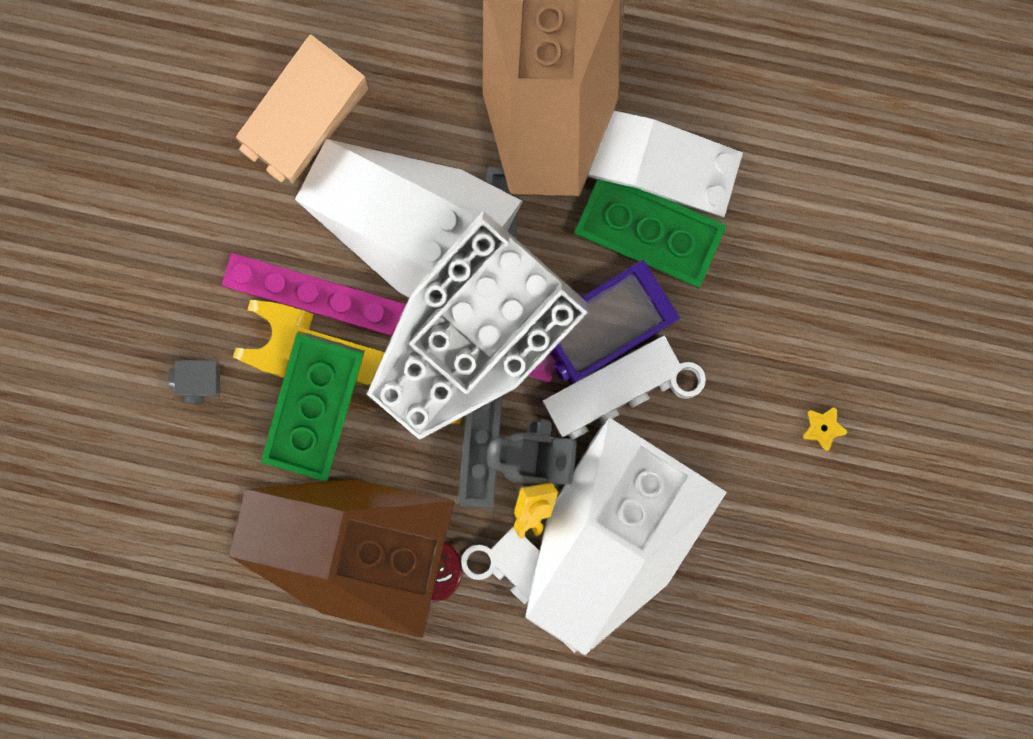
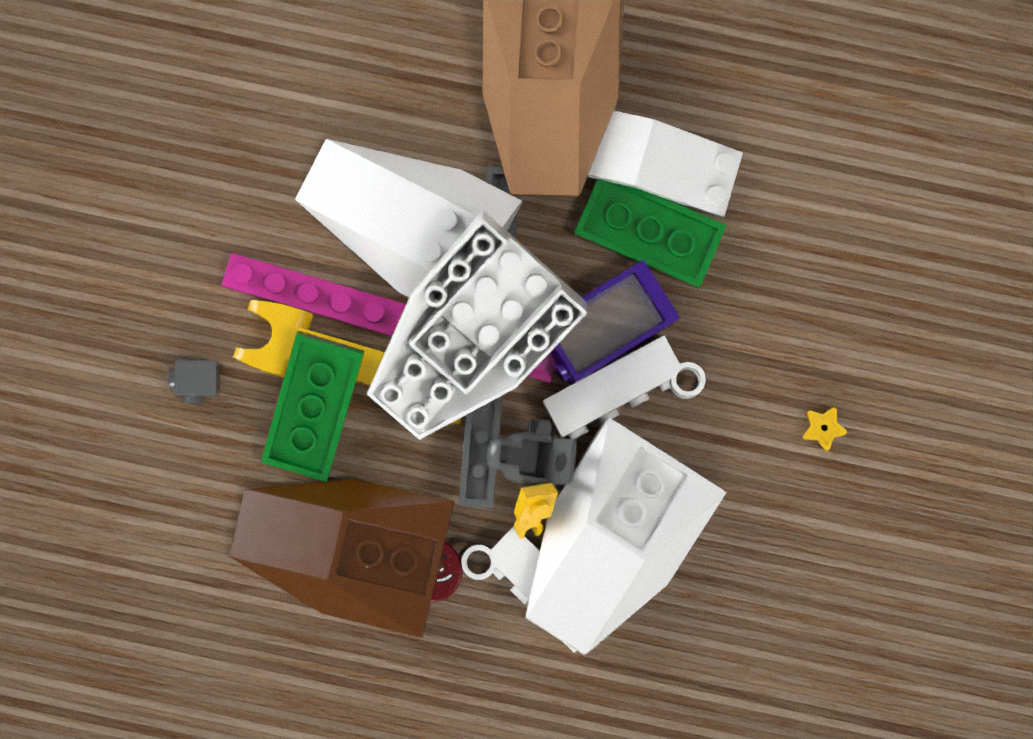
(301, 110): light nougat slope -> none

